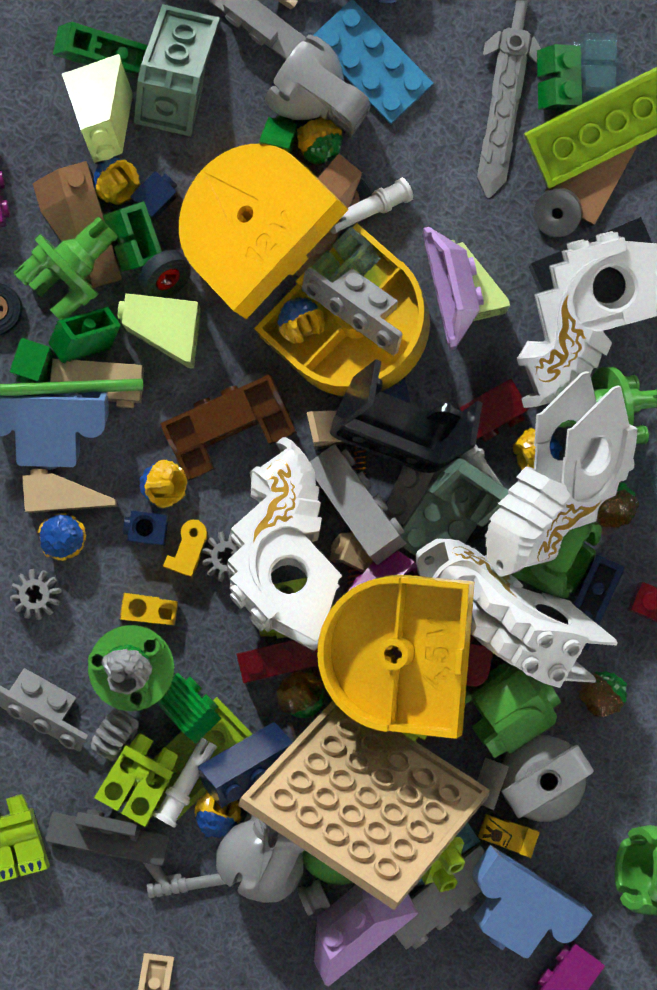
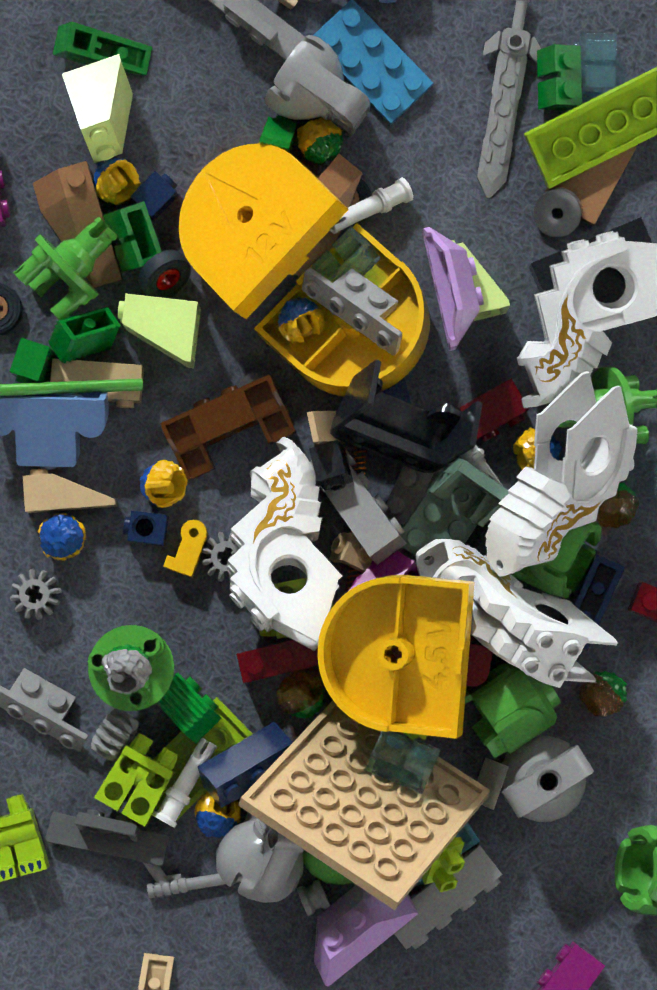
(148, 609): yellow leg -> none
(174, 70): sand green bracket -> none
(331, 466): none -> black brick
(403, 760): none -> clear light blue piece
(509, 835): yellow leg -> none
(523, 905): medium blue brick -> none

